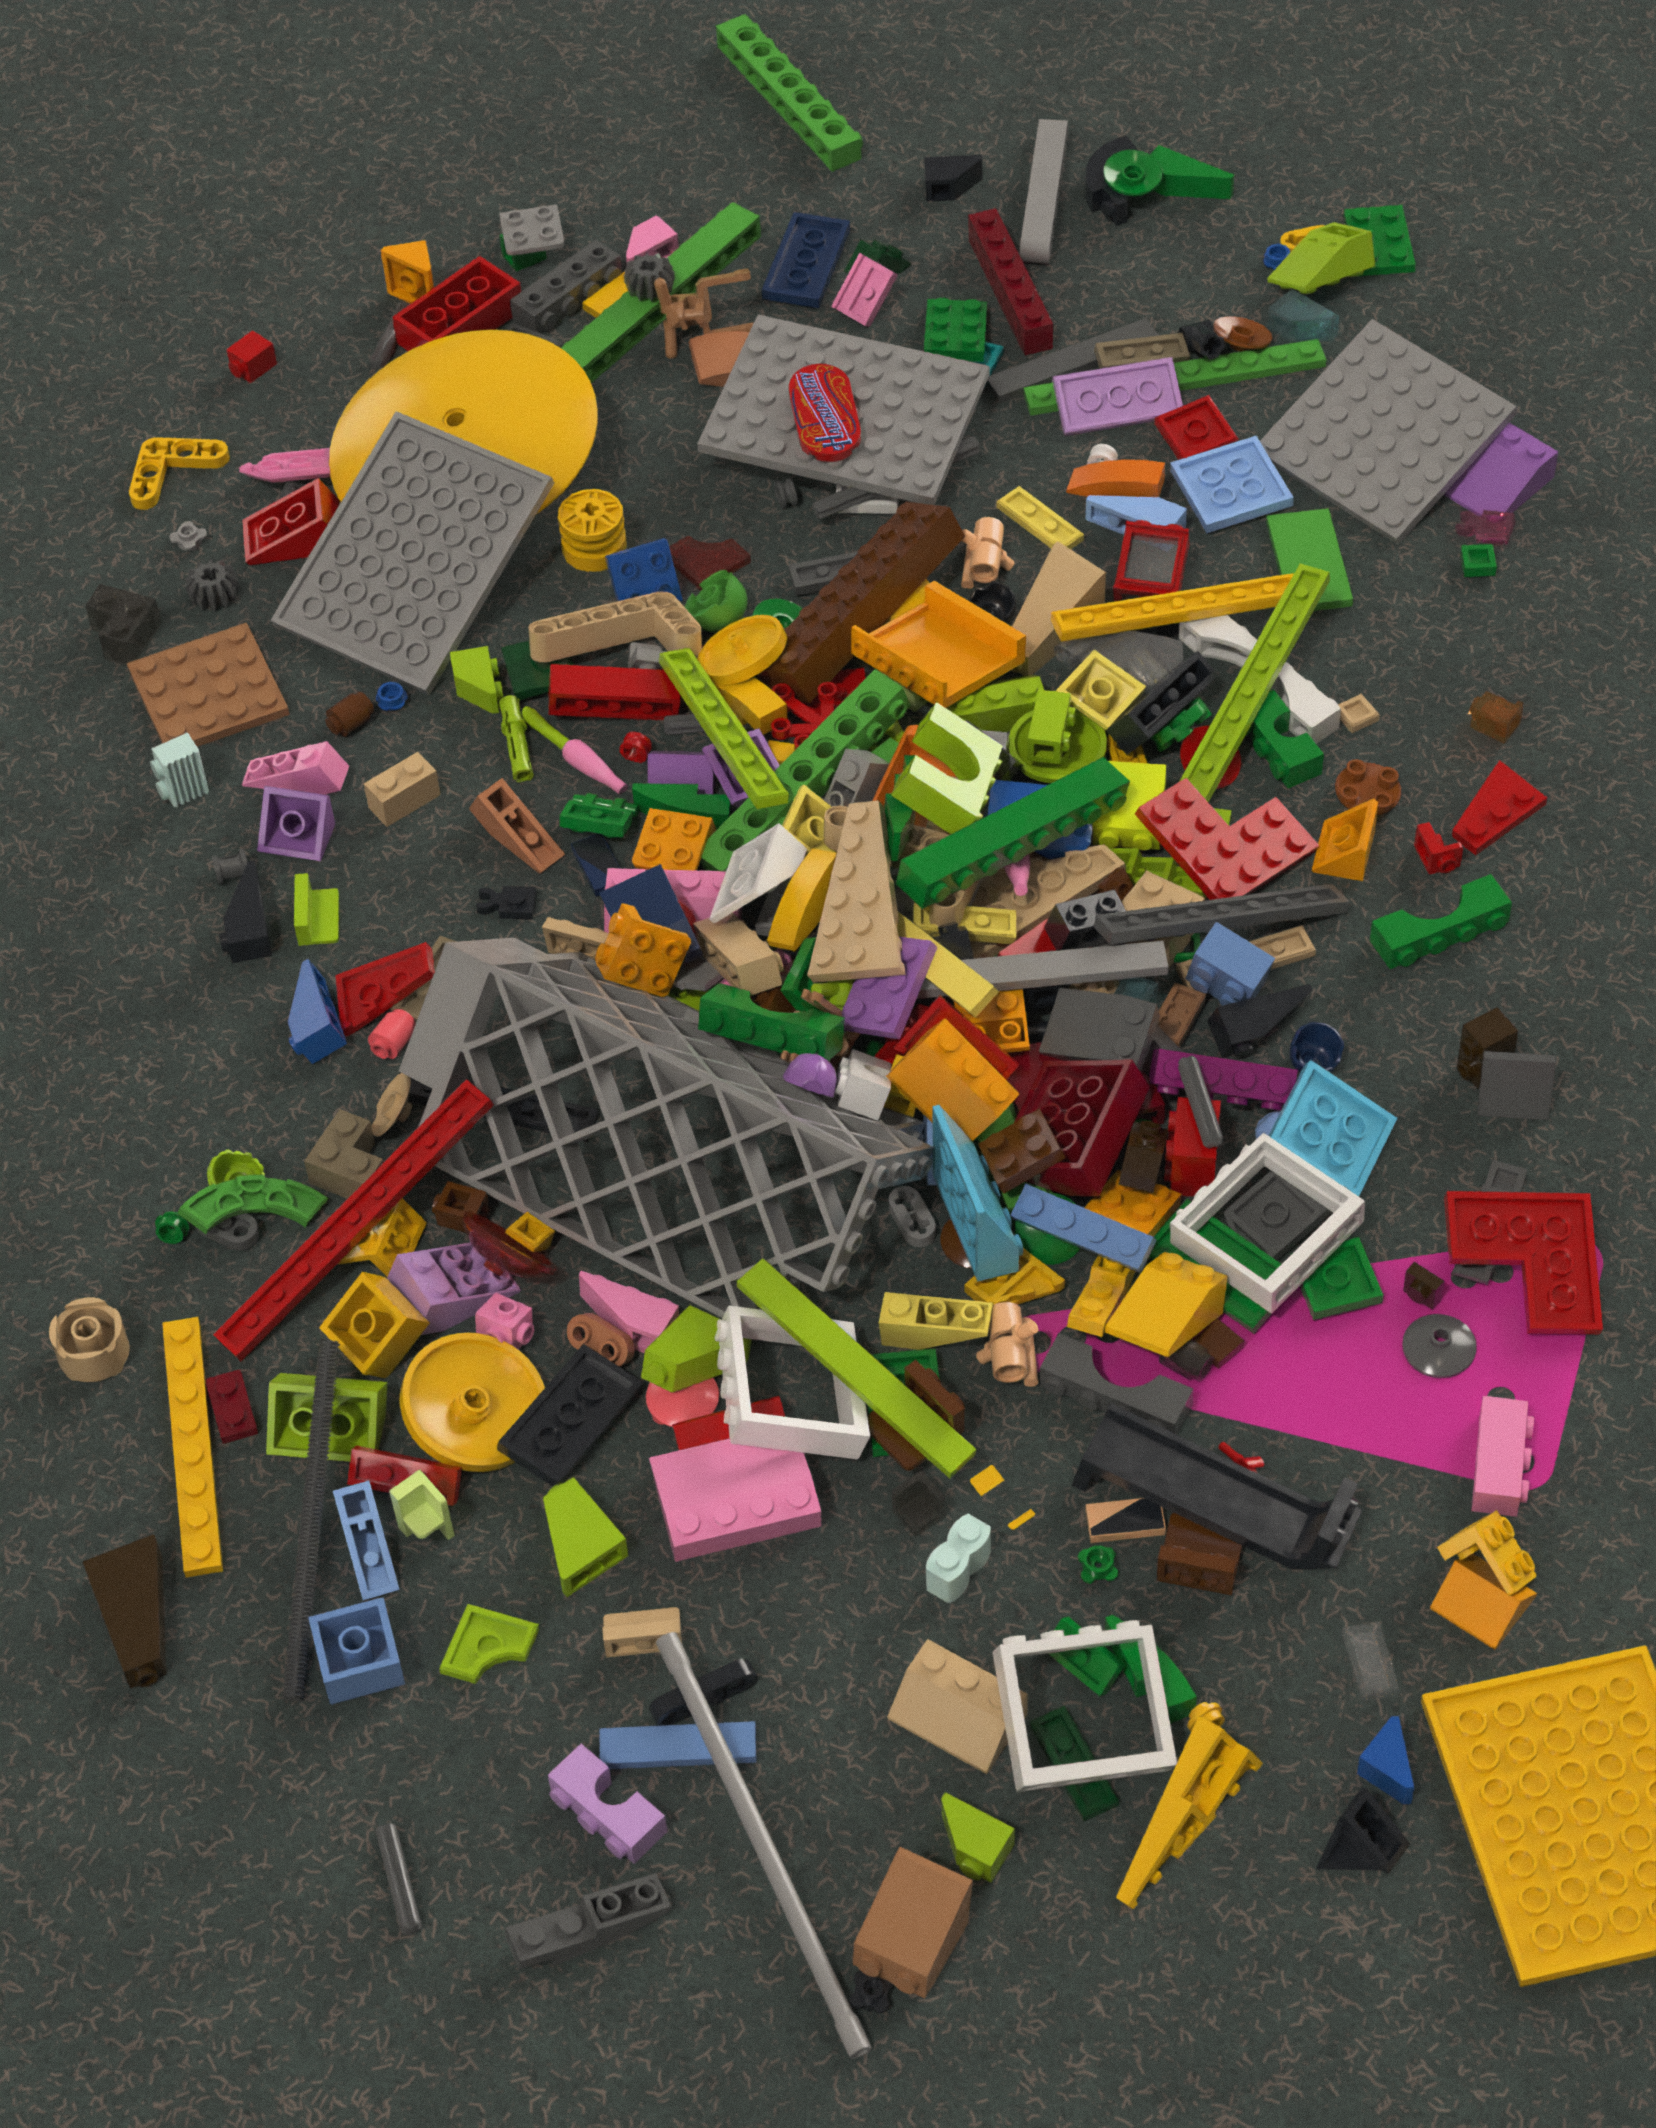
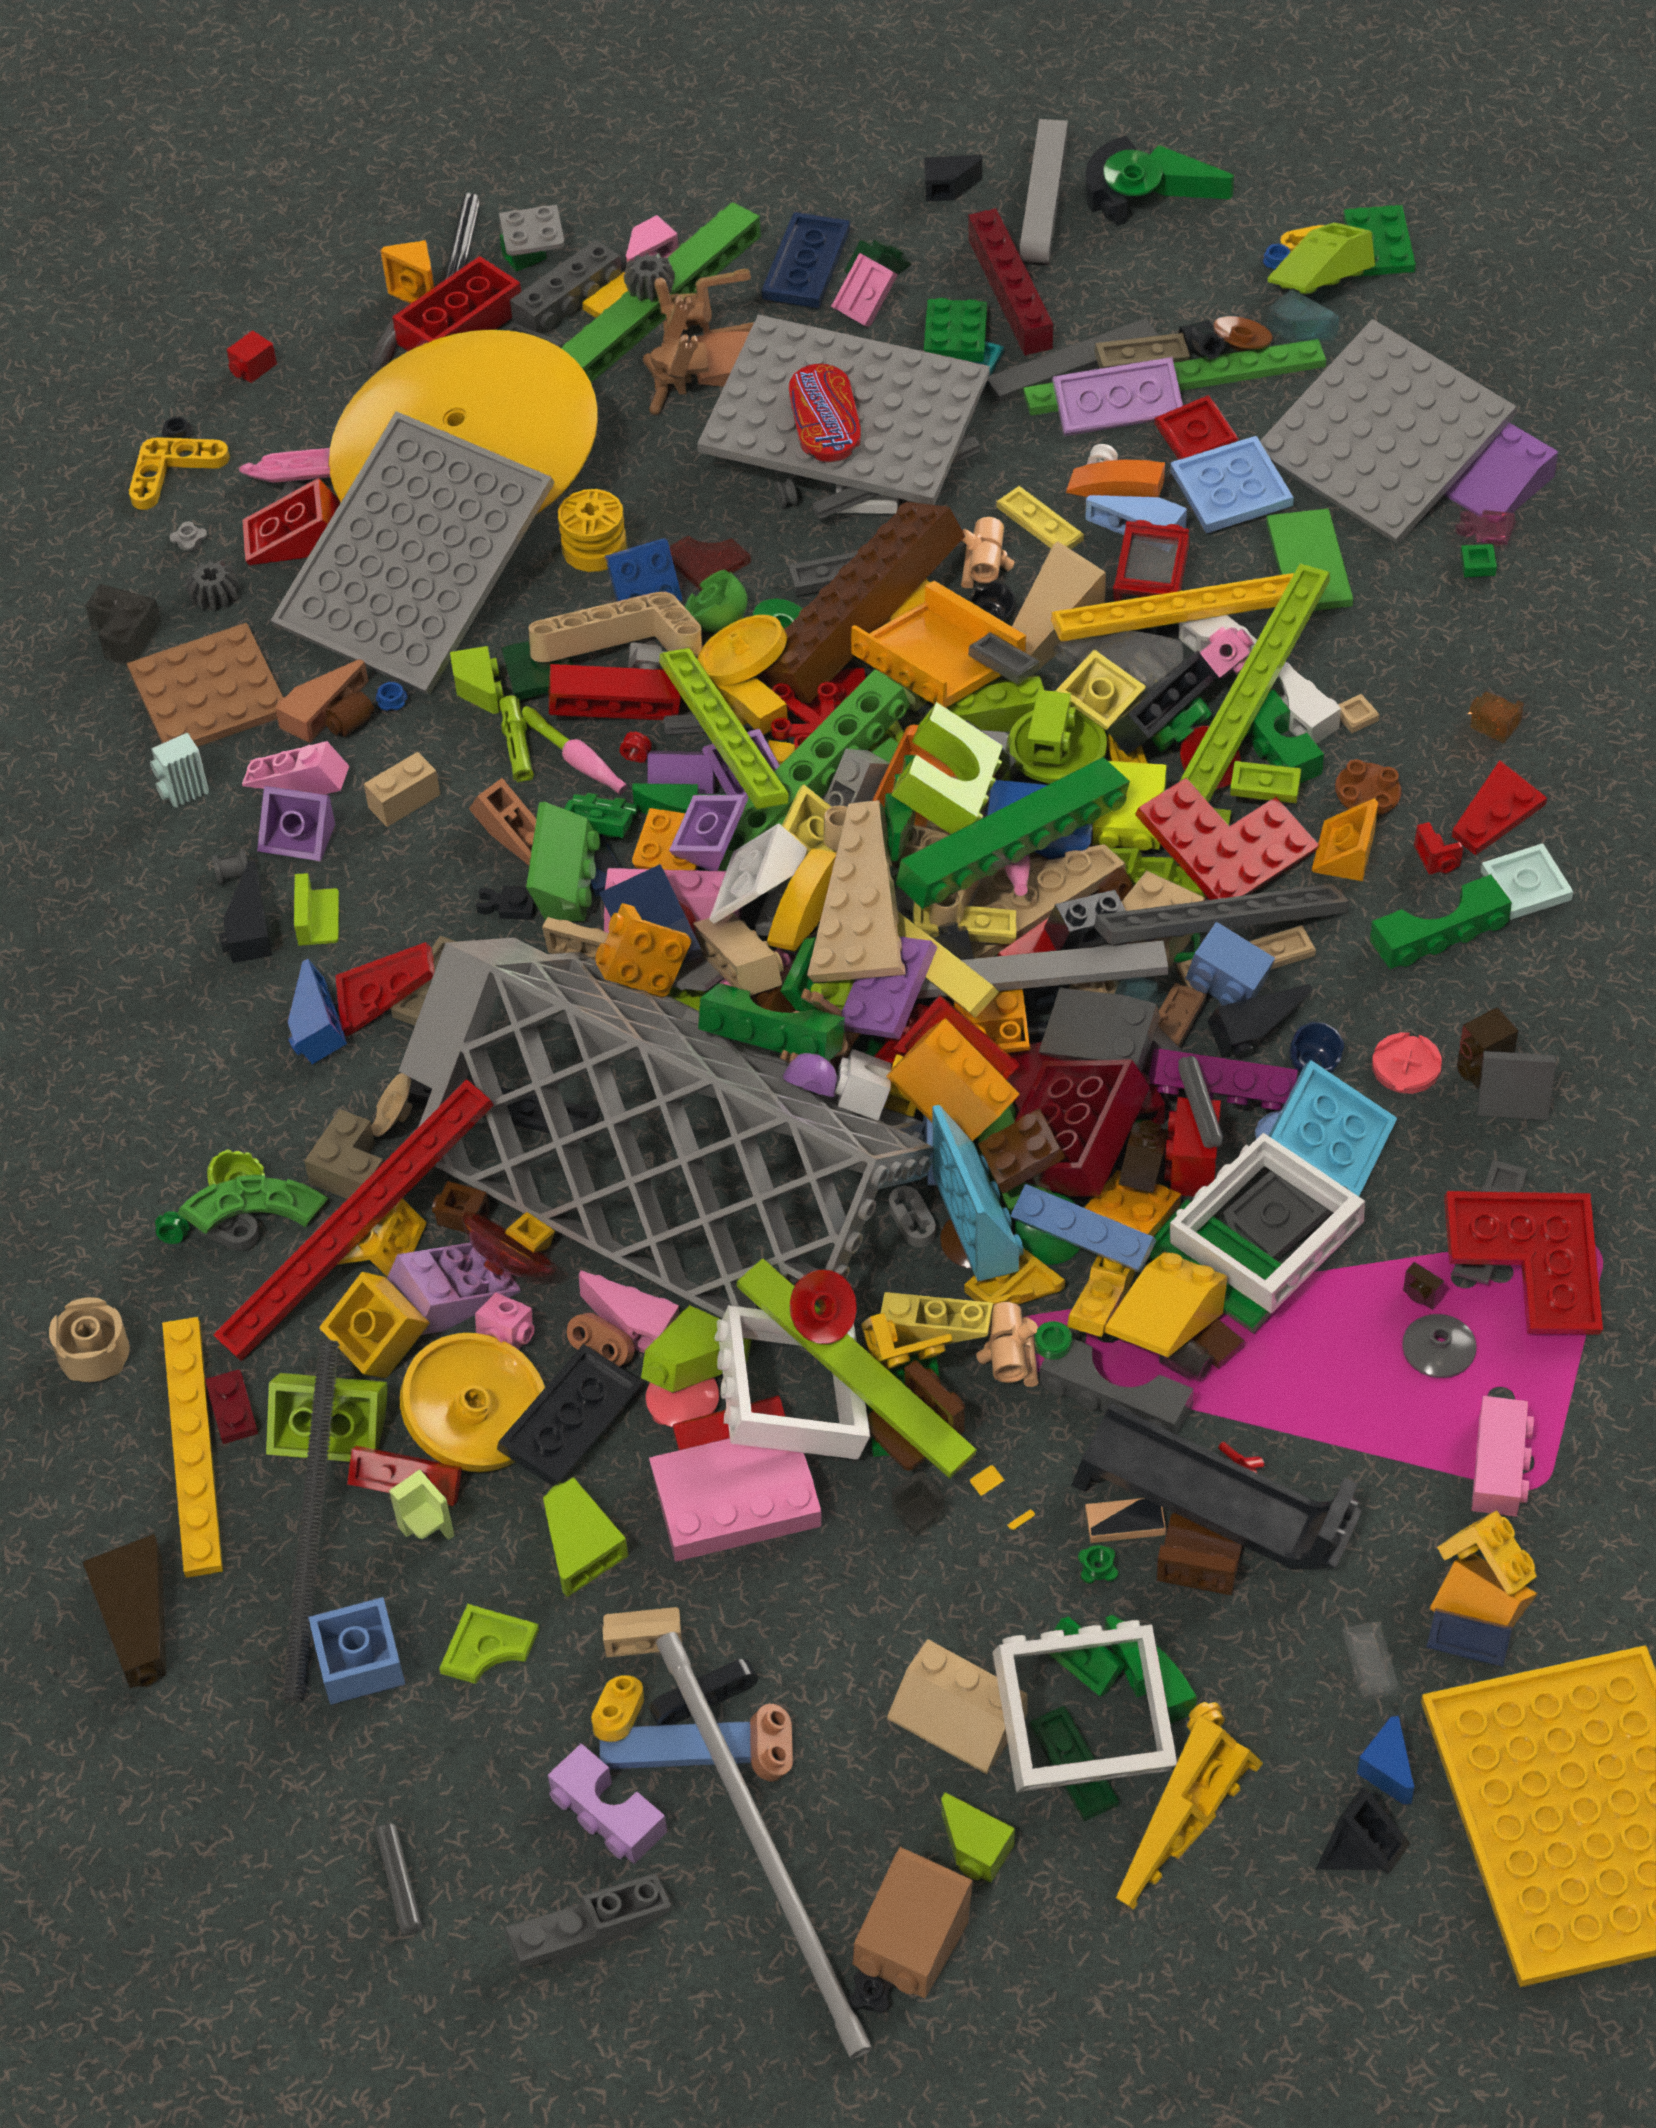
(177, 428): none -> black plate
(306, 705): none -> nougat slope
(366, 1540): light blue slope -> none
(391, 1034): coral brick -> none
(462, 234): none -> axle
(562, 863): none -> bright green slope
(617, 1708): none -> yellow plate
(676, 357): none -> medium nougat piece
(708, 829): none -> medium lavender slope
(769, 1739): none -> nougat plate
(789, 92): bright green brick -> none
(836, 1306): none -> red dish
(880, 1338): none -> yellow bracket
(958, 1558): light aqua brick -> none
(1004, 658): none -> dark grey tile
(1053, 1340): none -> green tile
(1217, 651): none -> bright pink brick
(1265, 782): none -> lime panel
(1342, 1282): green plate -> none
(1406, 1063): none -> coral tile
(1469, 1637): none -> dark blue tile
(1529, 880): none -> light aqua plate

